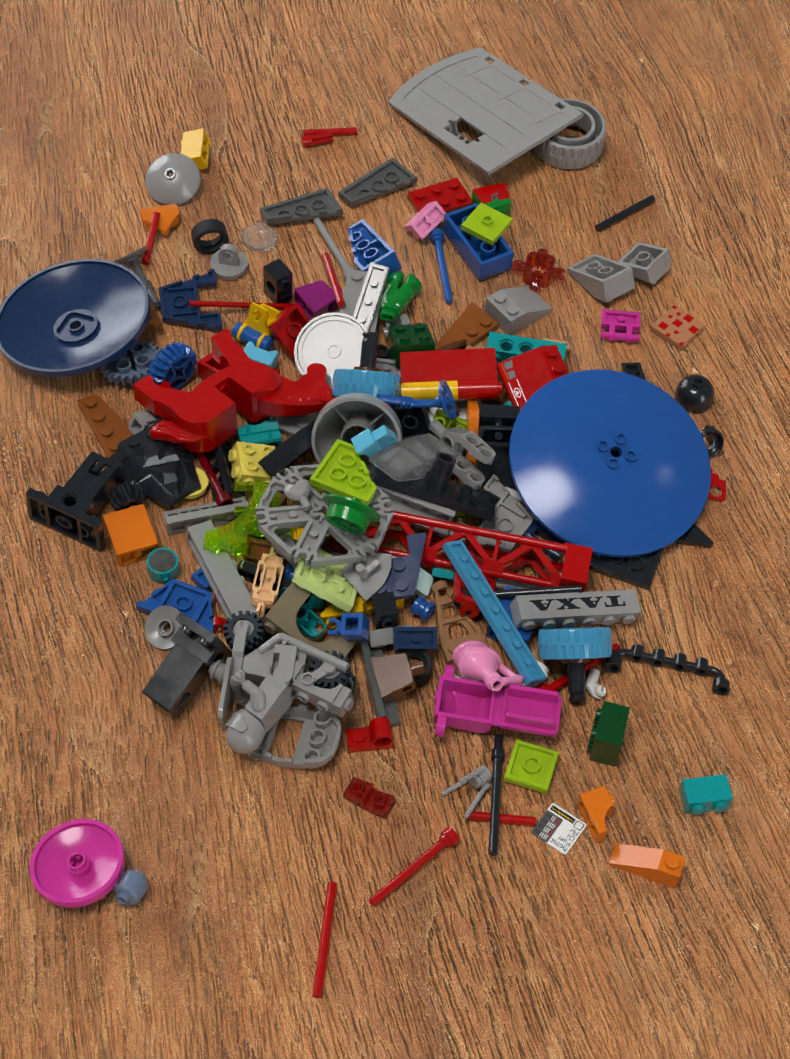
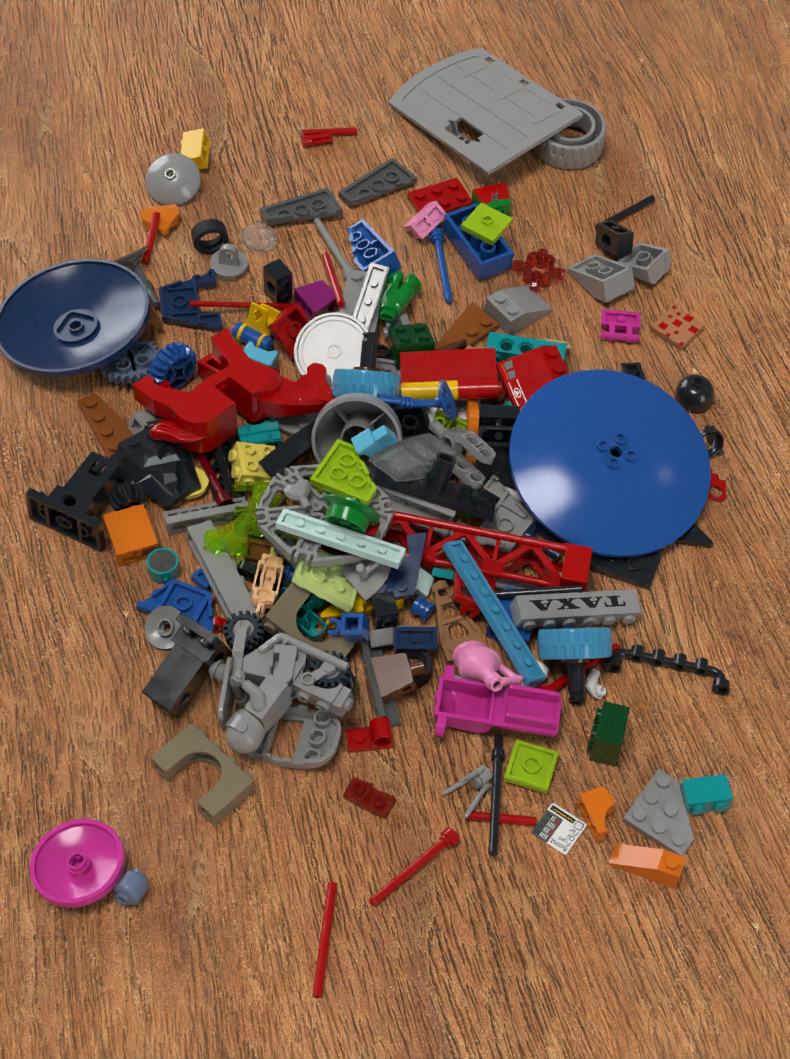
(193, 746): none -> dark tan arch
(340, 538): none -> light aqua plate
(614, 238): none -> black brick
(661, 814): none -> light grey plate

